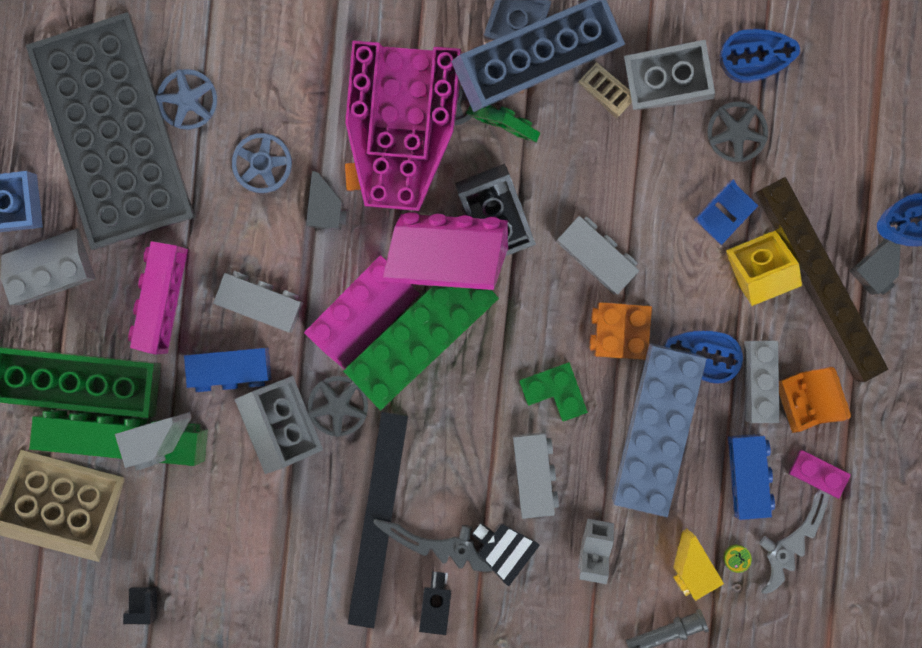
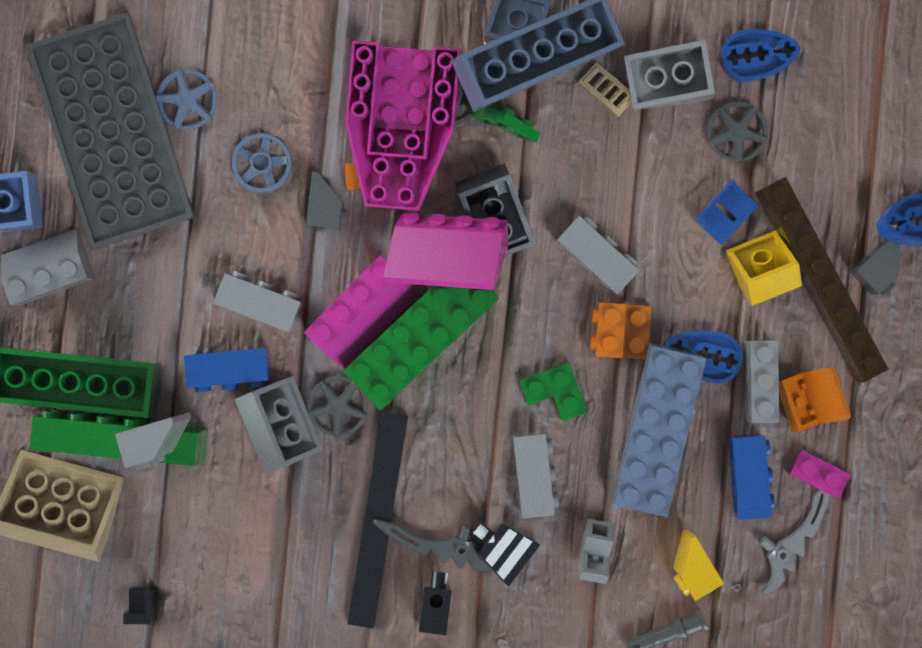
(158, 298): dark pink slope -> none
(737, 558): tile -> none

